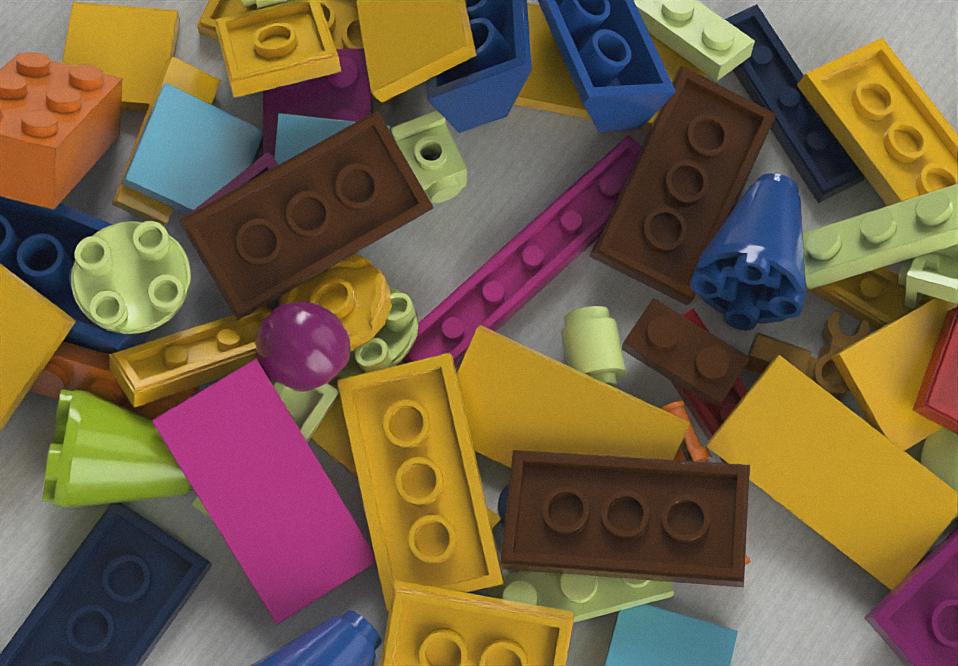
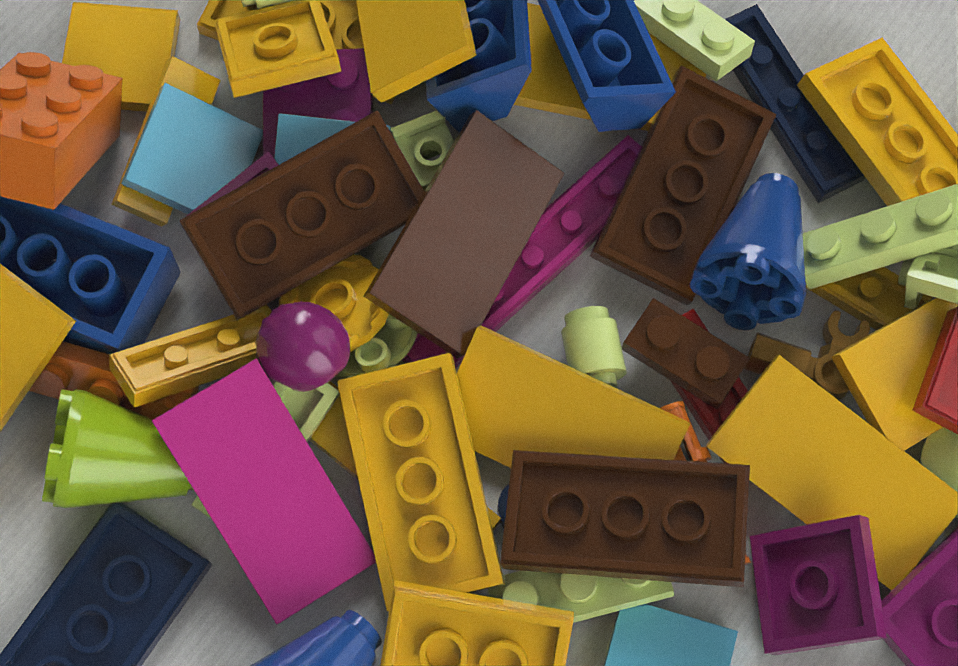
(130, 277): yellowish green dish -> none
(465, 235): none -> reddish brown tile
(817, 586): none -> magenta plate

